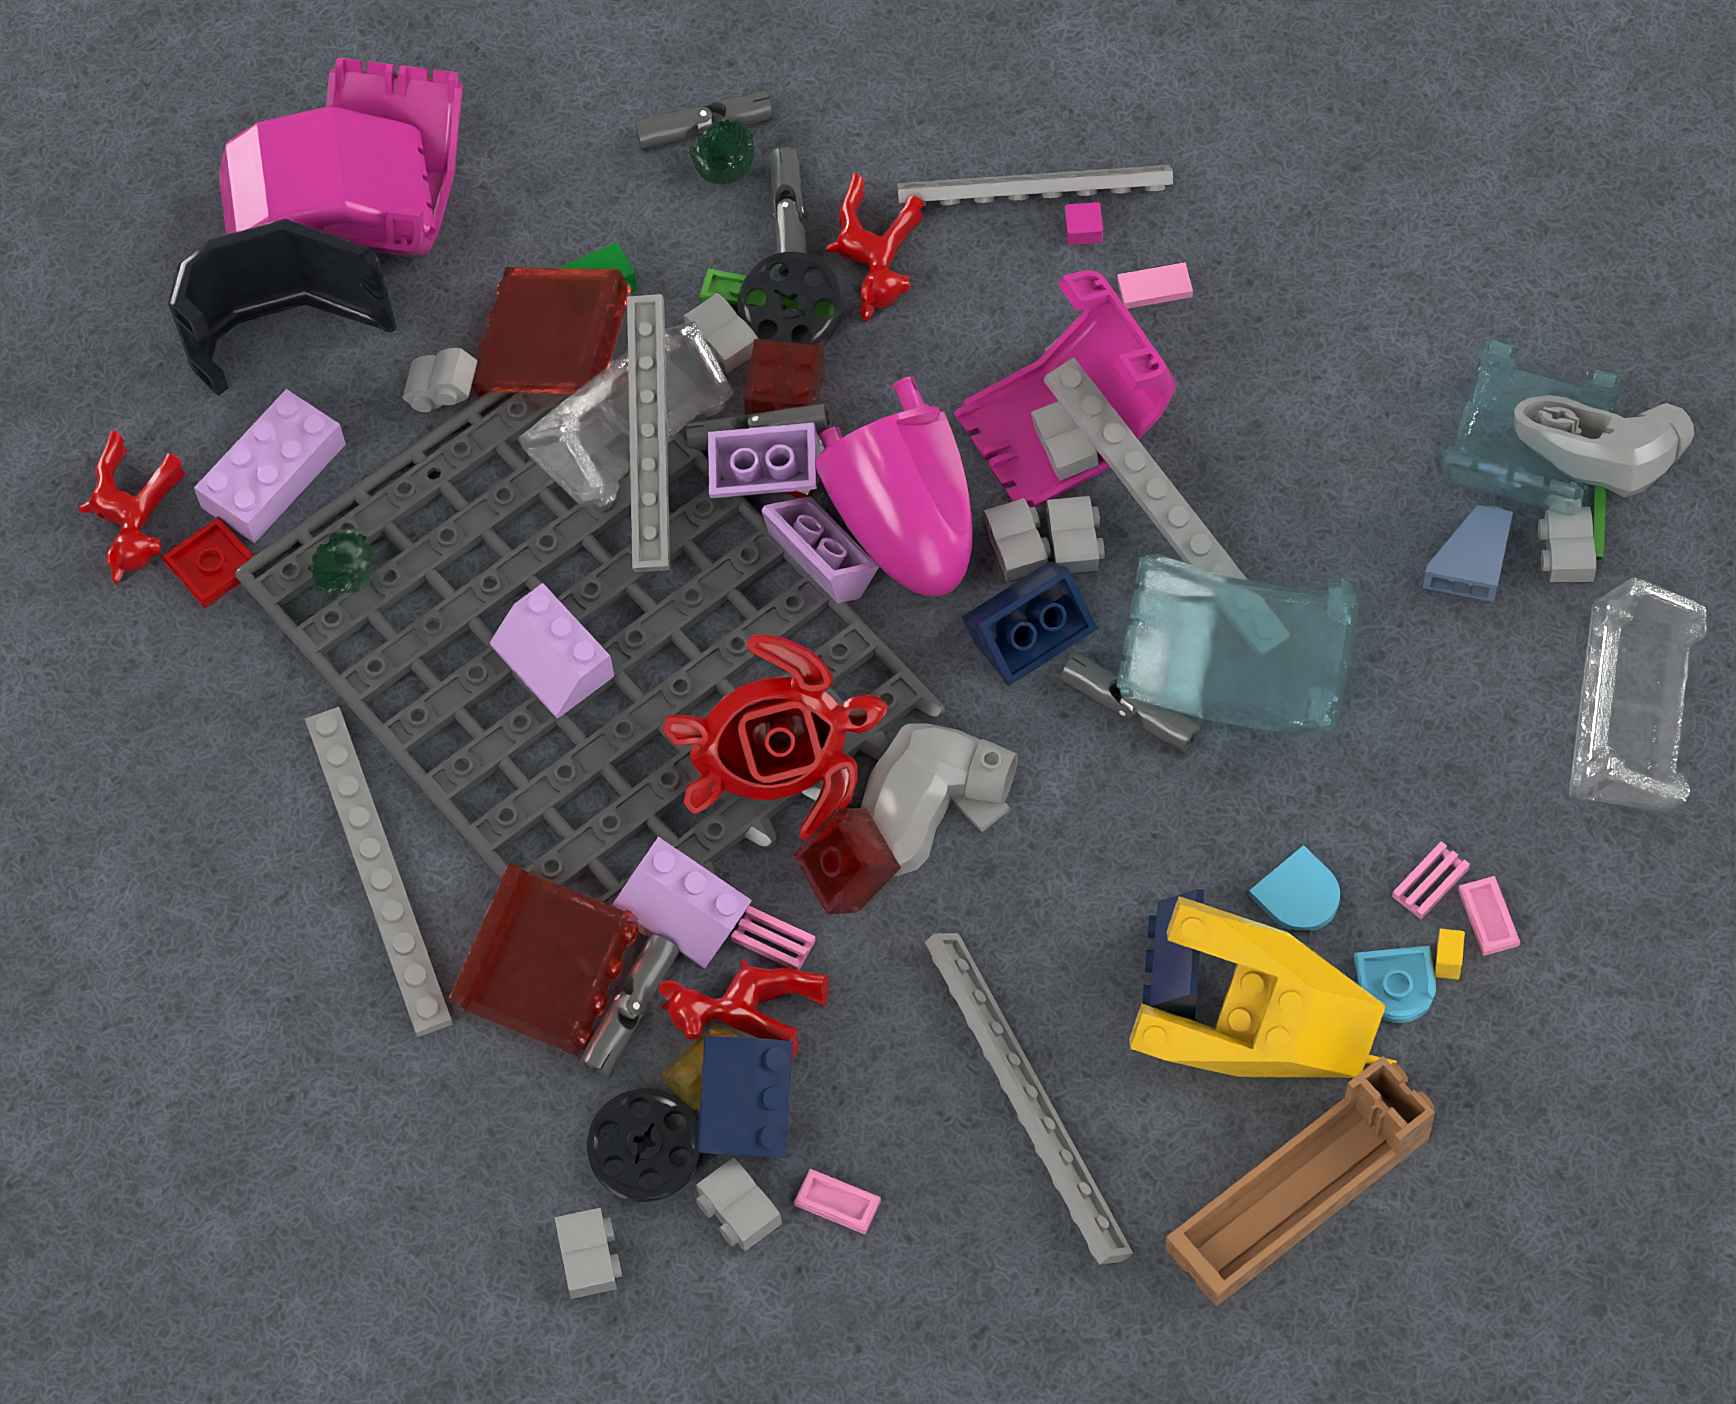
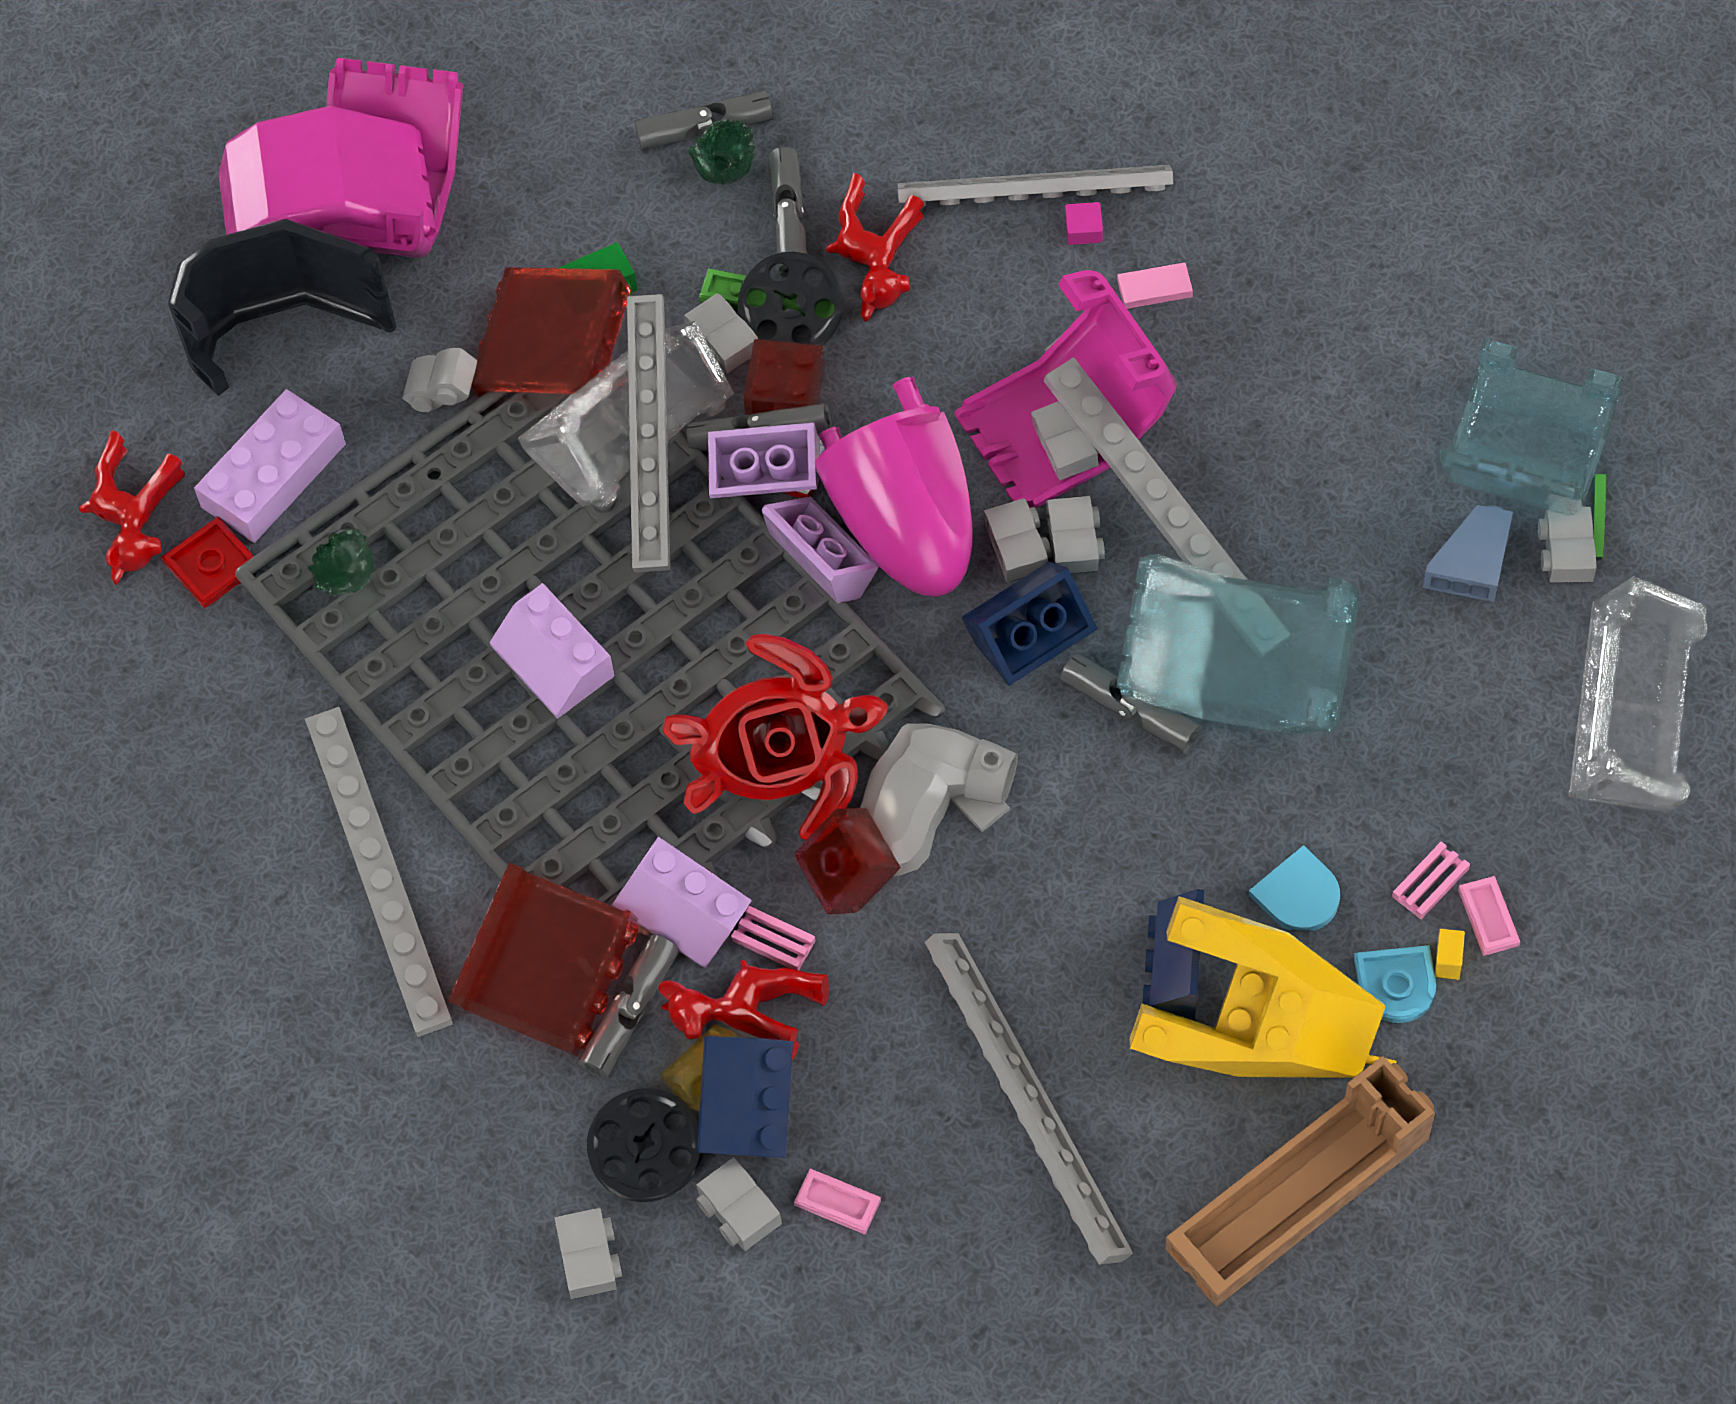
(1601, 445): light grey piece -> none

